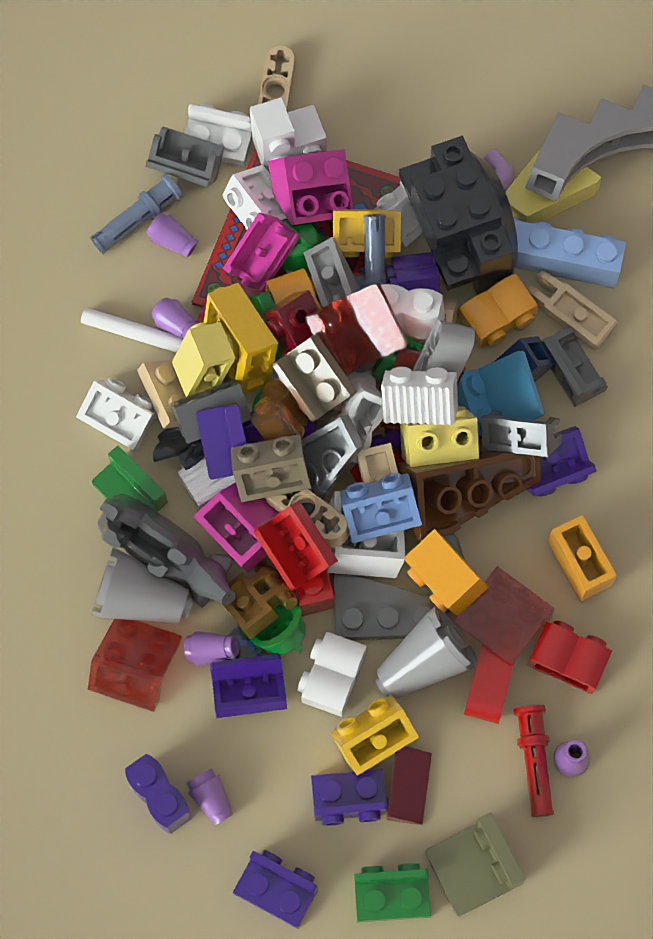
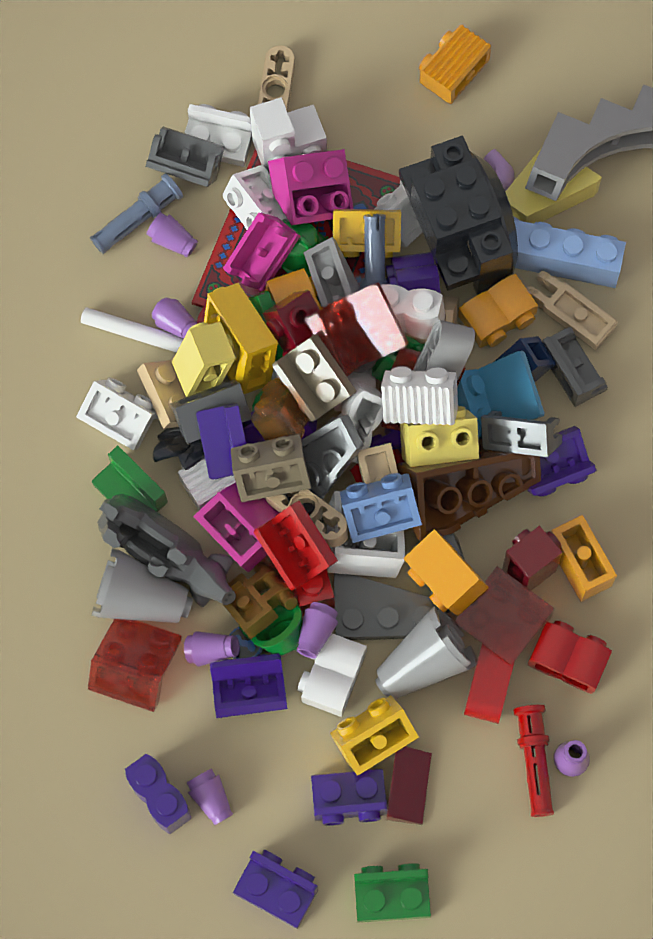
(316, 629): none -> medium lavender cone
(454, 63): none -> light orange brick
(475, 866): olive bracket -> none
(533, 557): none -> dark red brick

